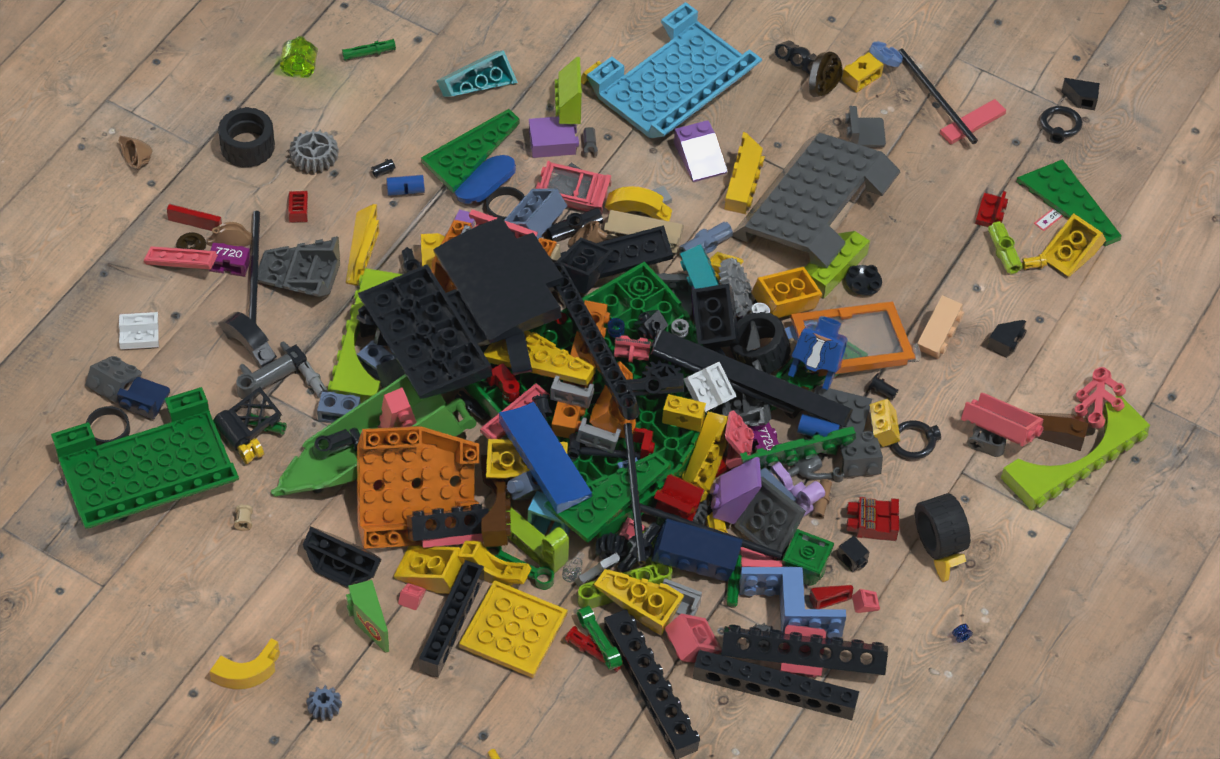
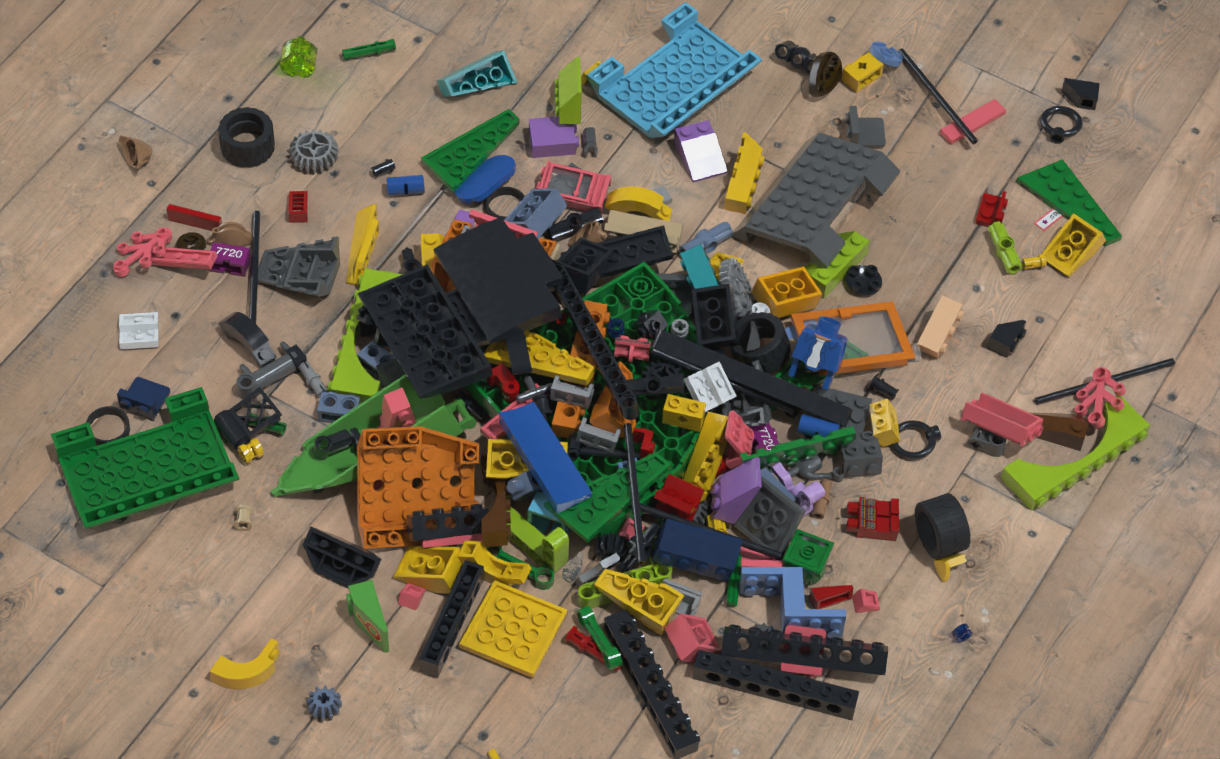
(111, 375): dark grey bracket -> none
(160, 237): none -> coral plant
(533, 390): none -> dark grey piece
(853, 554): black brick -> none
(1117, 377): none -> black piece

